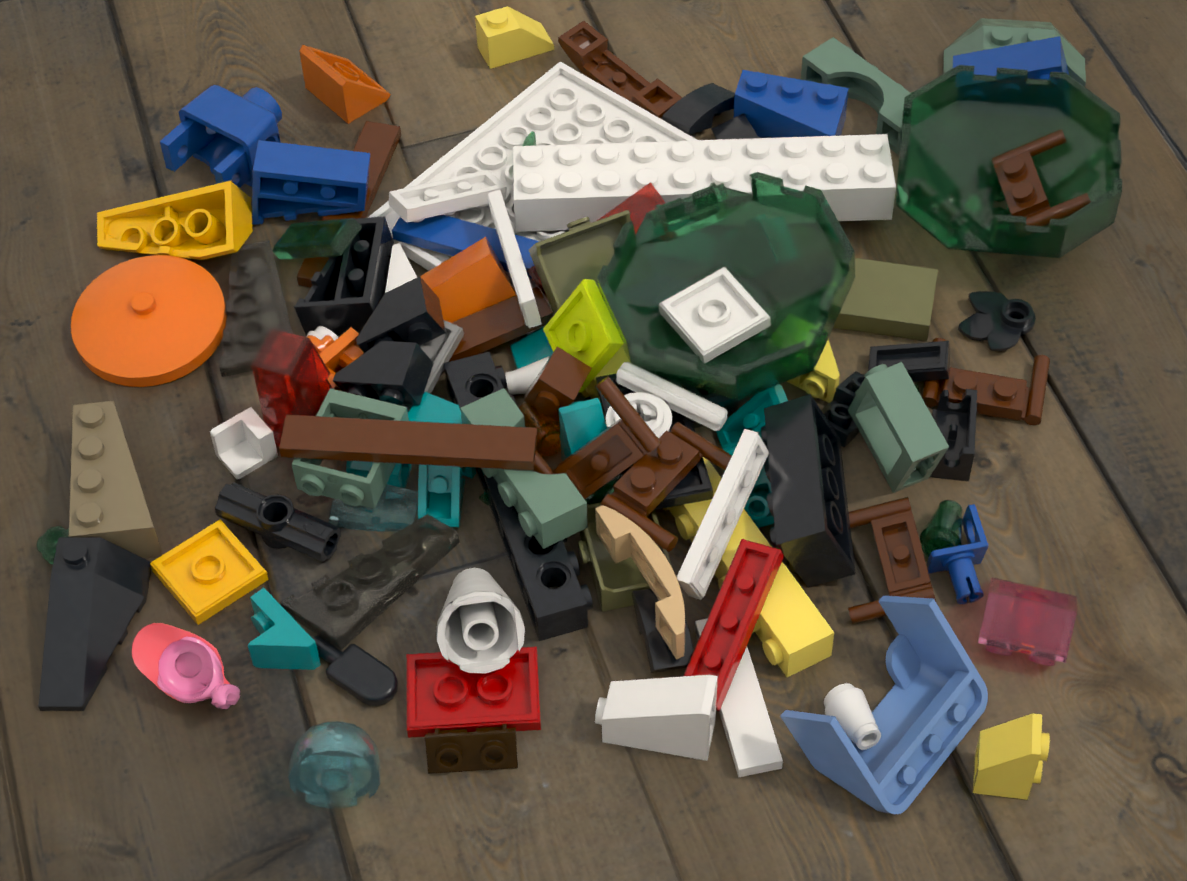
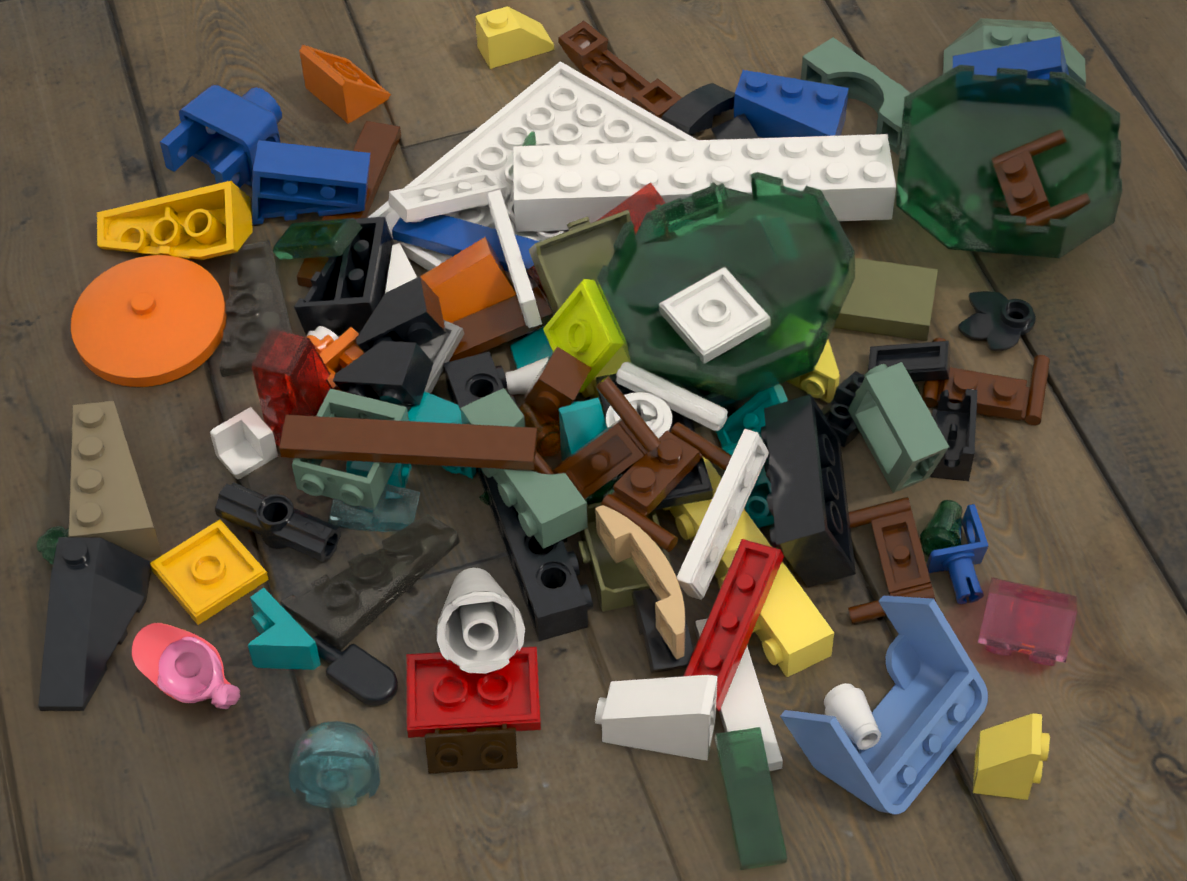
(441, 493): teal slope -> none
(750, 798): none -> clear green tile

